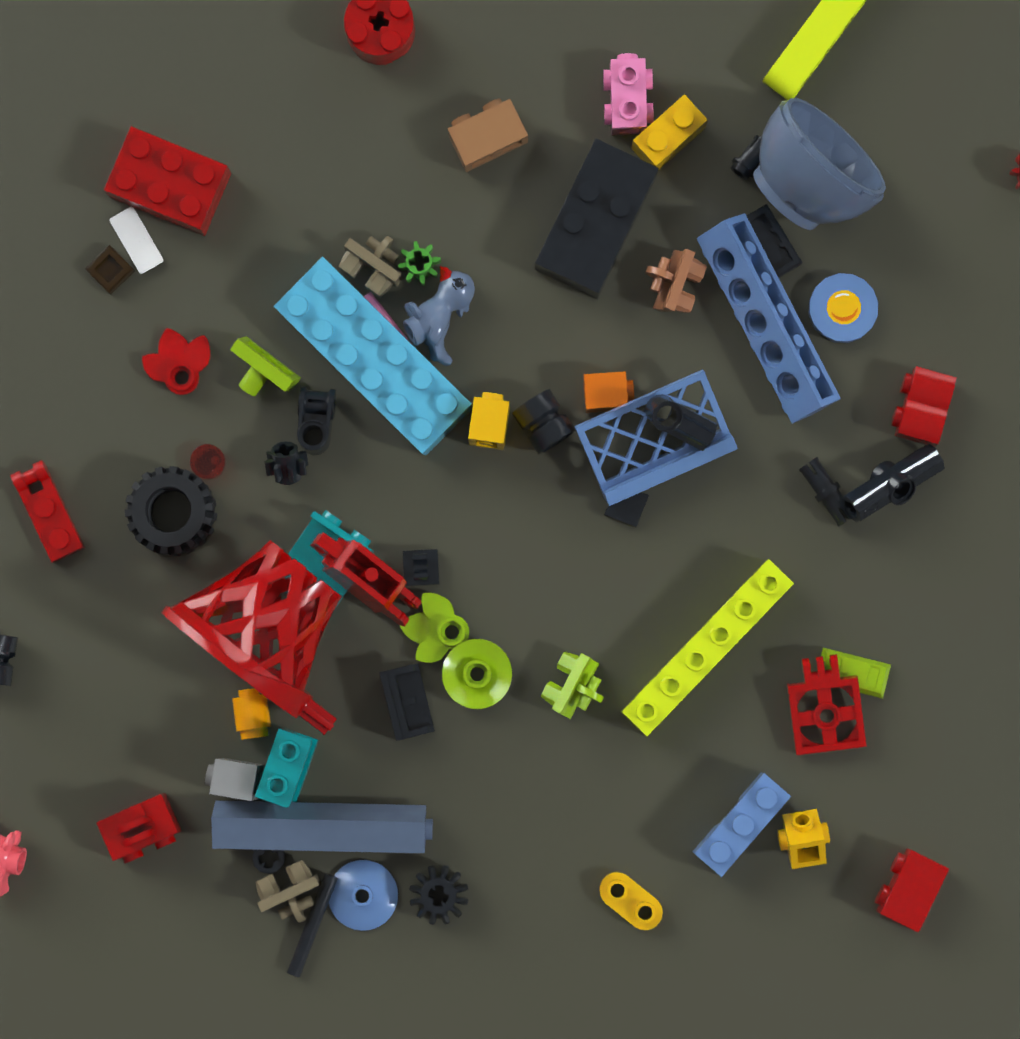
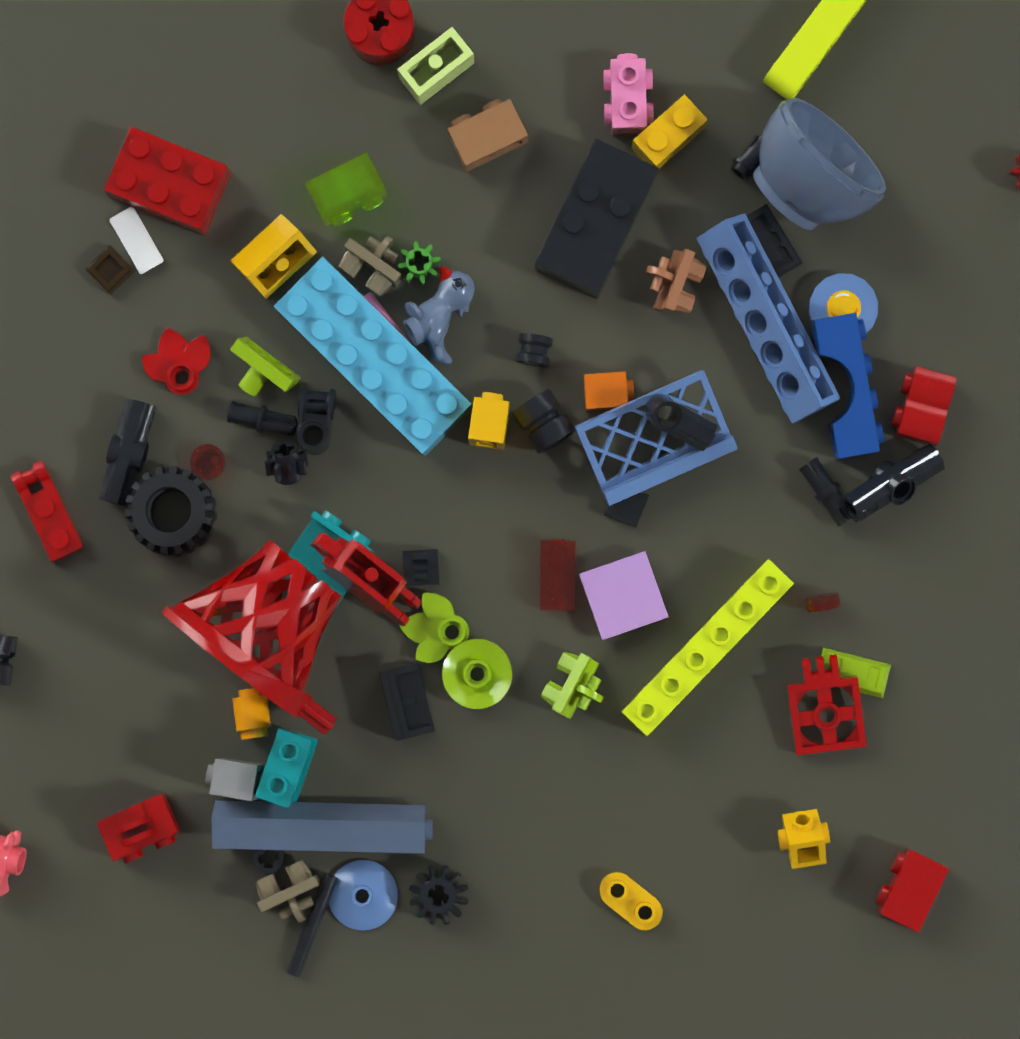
(127, 451): none -> black piece
(262, 418): none -> black axle
(273, 256): none -> yellow brick
(346, 190): none -> clear neon green brick
(436, 65): none -> yellowish green brick
(534, 350): none -> black wheel
(557, 575): none -> clear red hinge
(623, 595): none -> lavender tile
(742, 824): medium blue arch -> none
(822, 602): none -> clear red tile
(855, 428): none -> blue arch

